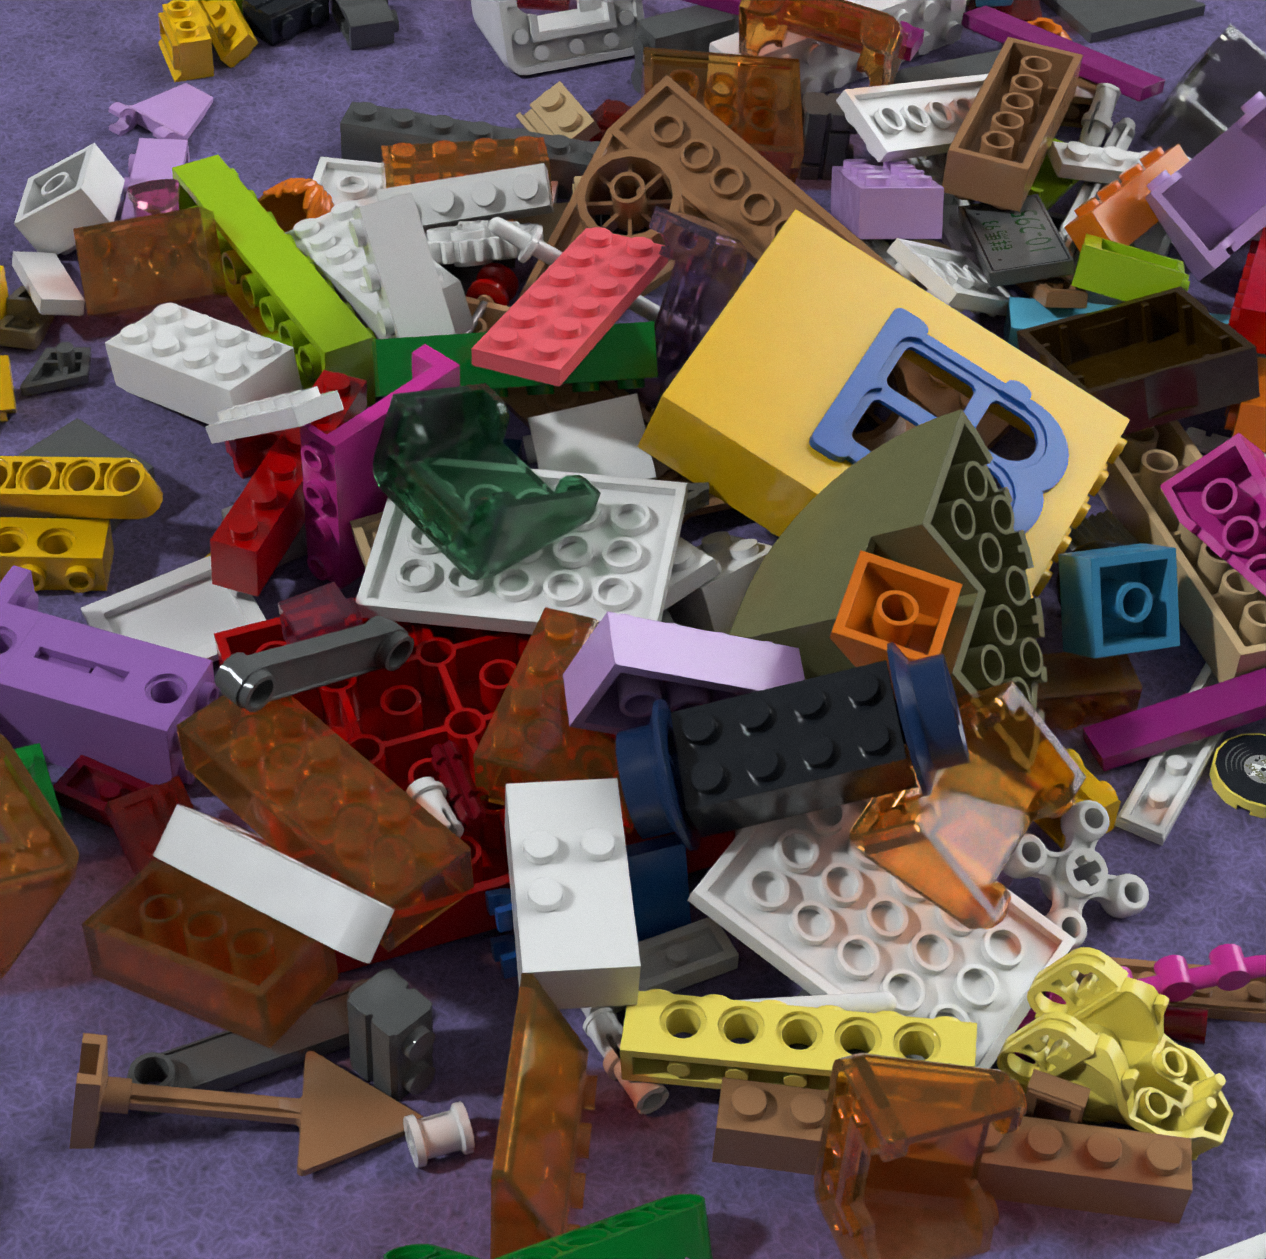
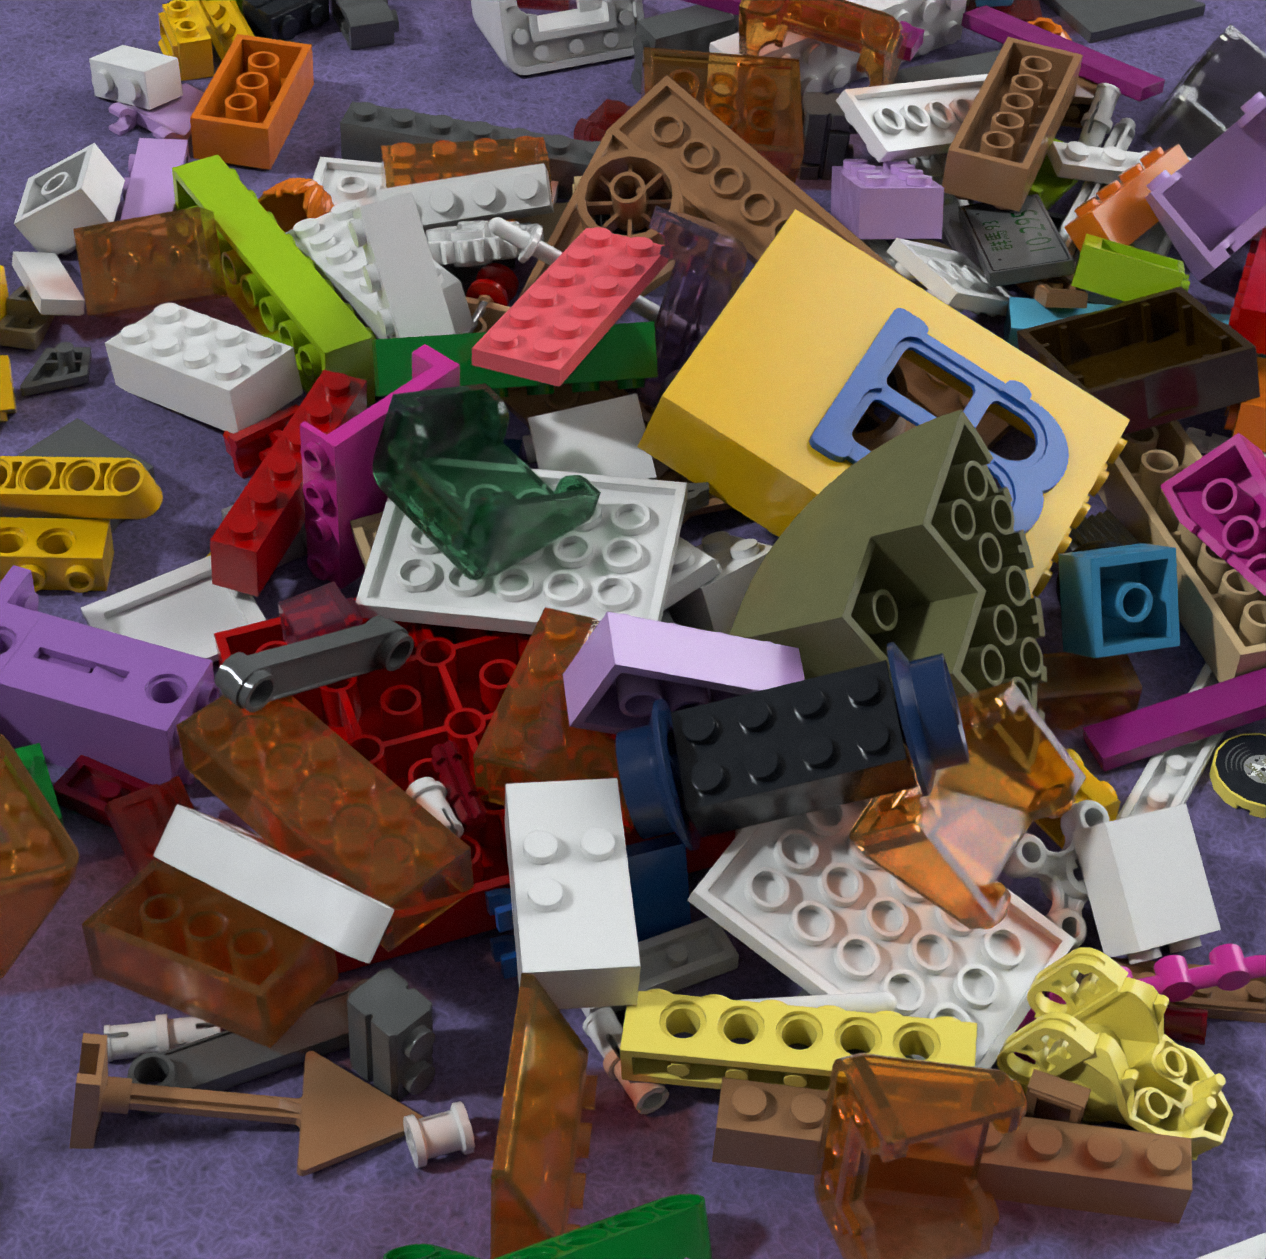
(136, 77): none -> white brick
(154, 197): clear pink tile -> none
(155, 1036): none -> white pin
(252, 101): none -> orange brick
(273, 414): white plate -> none
(559, 114): tan plate -> none
(893, 605): orange slope -> none
(1146, 884): none -> white brick

